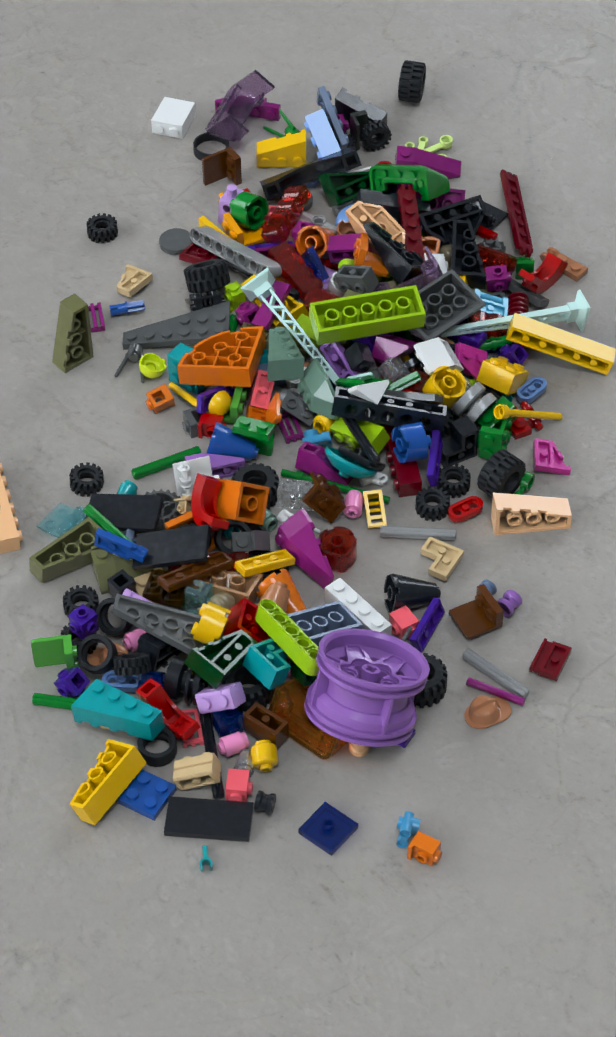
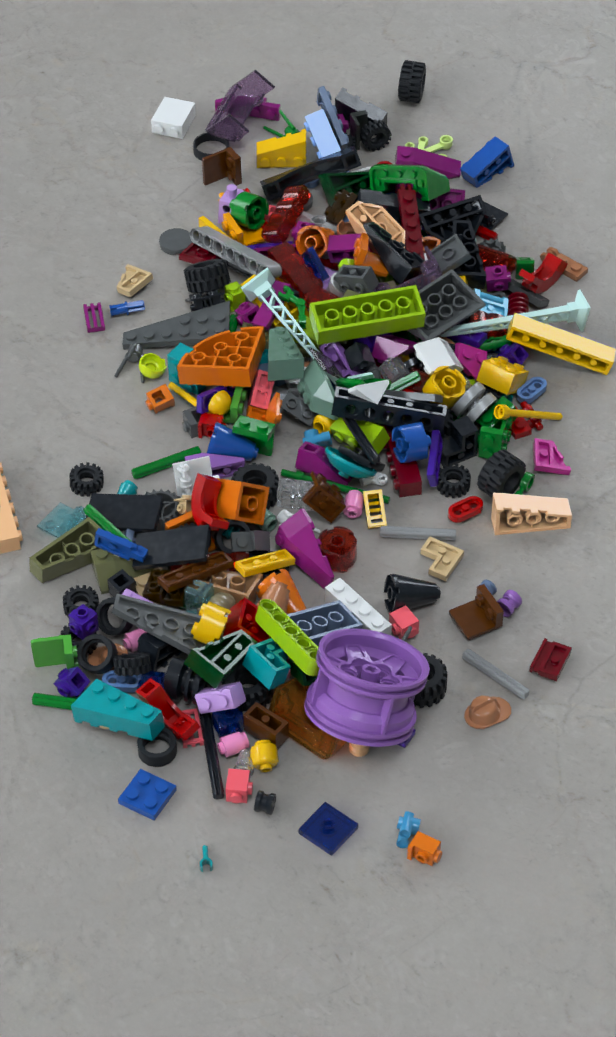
(73, 334): olive wedge -> none
(107, 222): black tyre -> none
(107, 781): yellow wedge -> none
(197, 771): tan brick -> none
(209, 819): black tile -> none
(292, 436): magenta tile -> none
(300, 304): none -> green piece
(326, 363): none -> clear smoke piece
(342, 202): none -> dark brown slope
(427, 625): dark purple tile -> none
(432, 495): black tyre -> none
(451, 254): none -> dark grey tile
(487, 162): none -> blue wedge
(495, 691): magenta bar -> none
(516, 213): dark red hinge -> none

